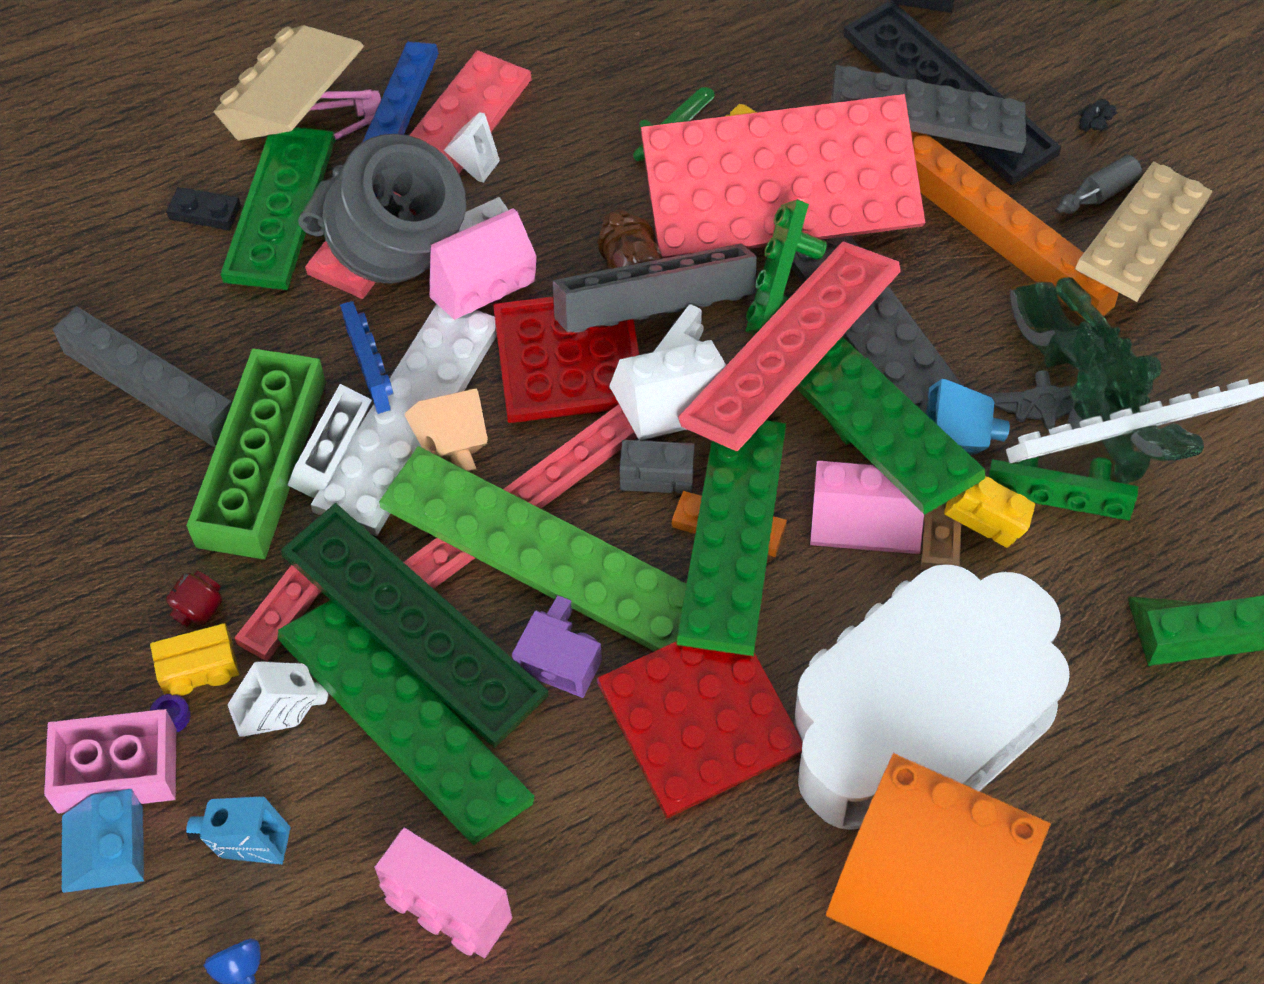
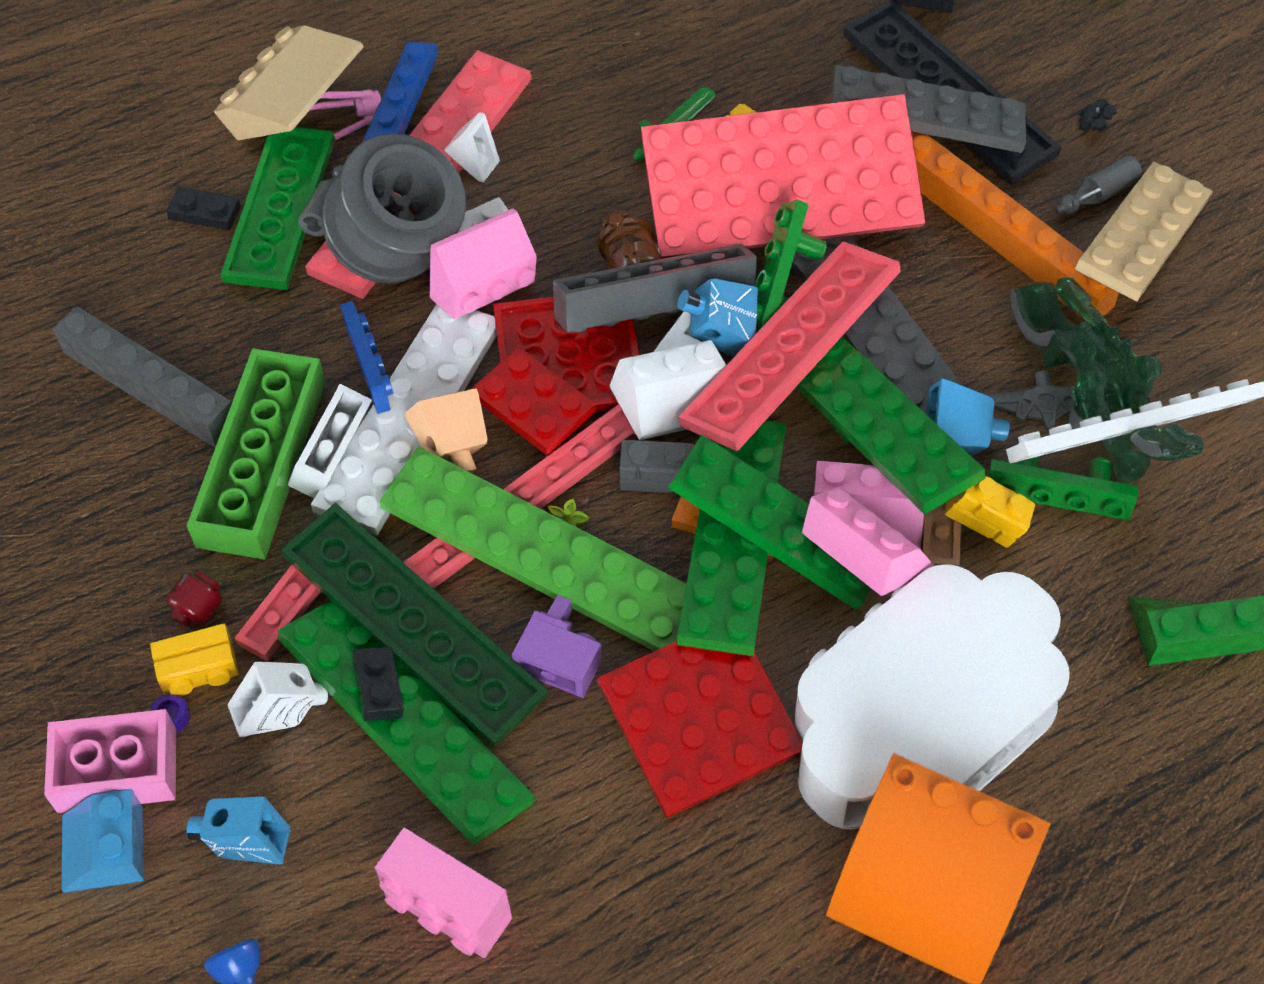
(377, 684): none -> black plate
(534, 400): none -> red plate
(569, 513): none -> lime plant
(722, 313): none -> dark azure torso
(763, 515): none -> green plate
(862, 541): none -> bright pink slope

